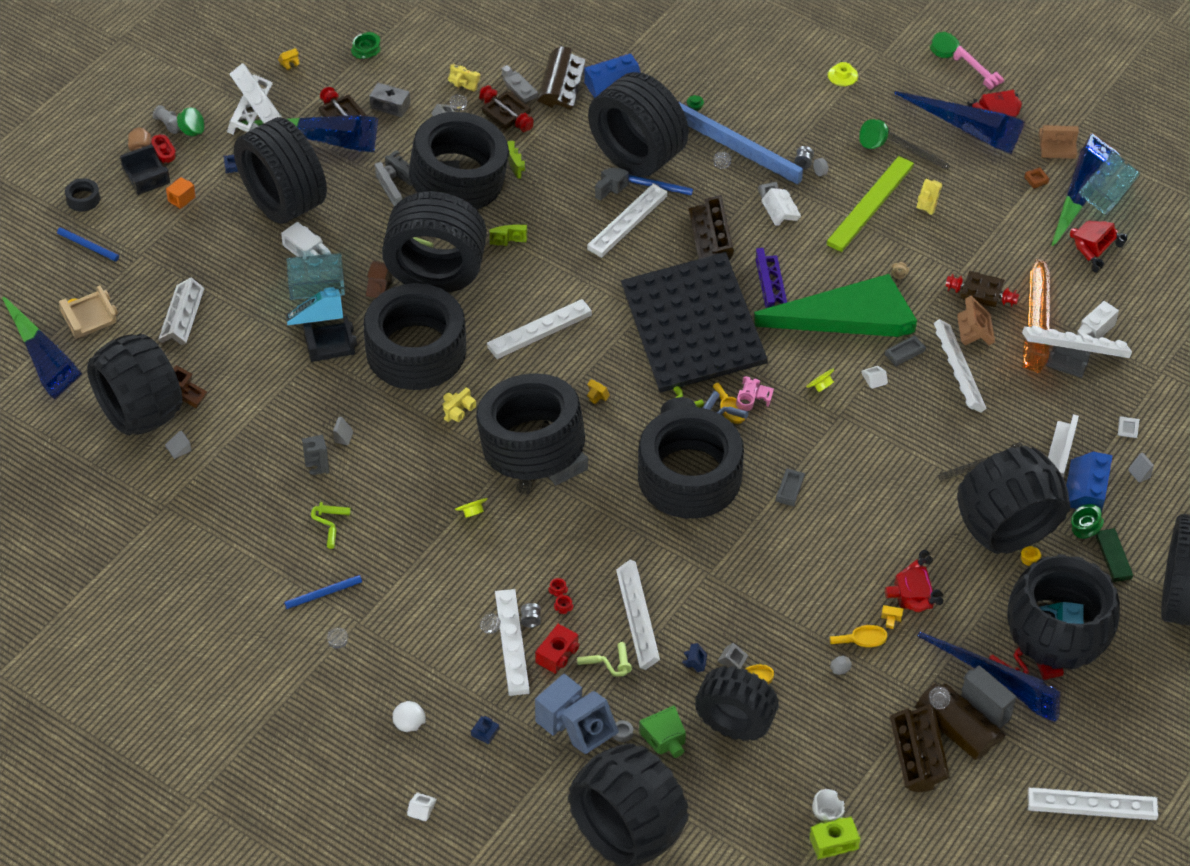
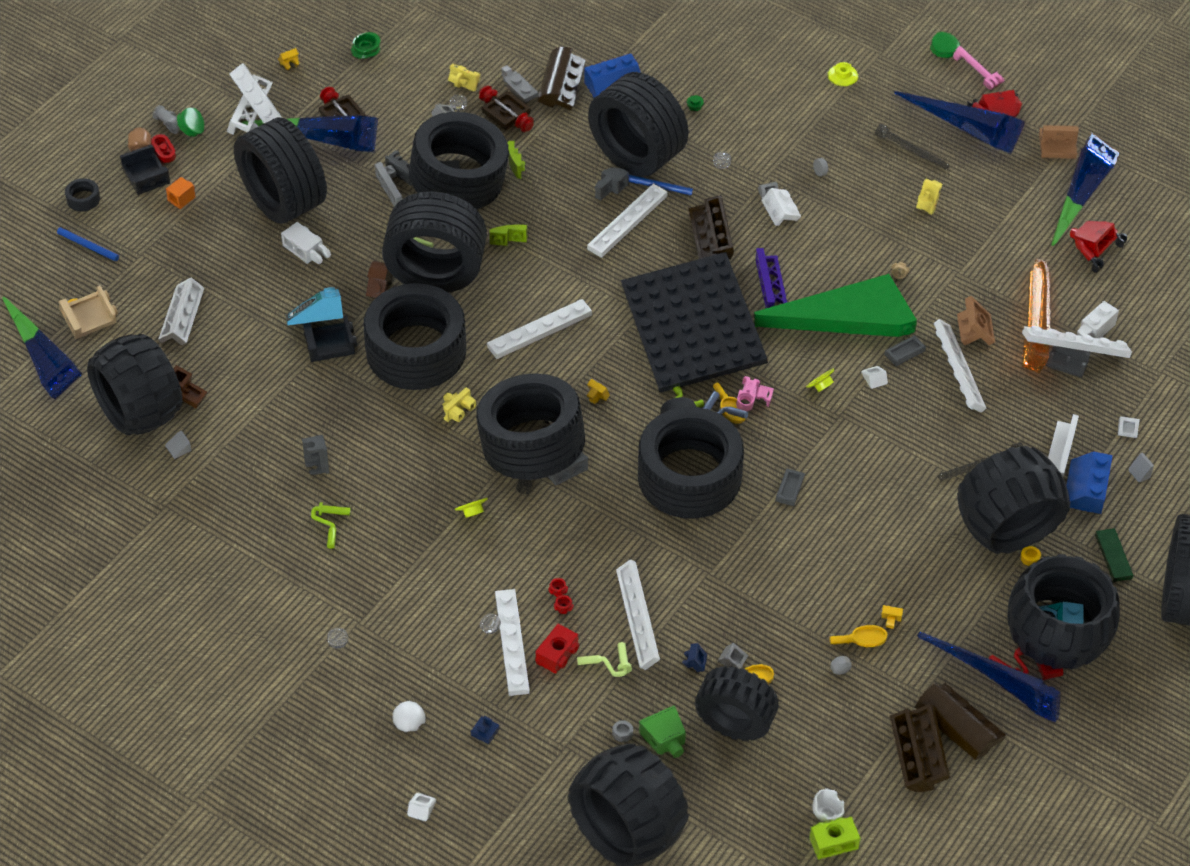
(230, 164): dark blue tile -> none
(314, 274): clear light blue piece -> none
(323, 592): blue bar -> none
(342, 432): light grey slope -> none
(389, 100): flat silver brick -> none
(530, 615): flat silver wheel -> none
(553, 701): sand blue brick -> none
(589, 722): sand blue brick -> none
(743, 145): medium blue plate -> none
(804, 157): flat silver wheel -> none
(870, 204): lime tile -> none
(873, 134): green piece -> none
(914, 587): red torso -> none
(939, 697): clear tile -> none
(982, 288): dark brown plate -> none
(988, 696): dark grey brick -> none
(1036, 177): dark orange tile -> none
(1087, 521): green piece -> none
(1092, 803): white plate -> none
(1109, 183): clear light blue piece -> none

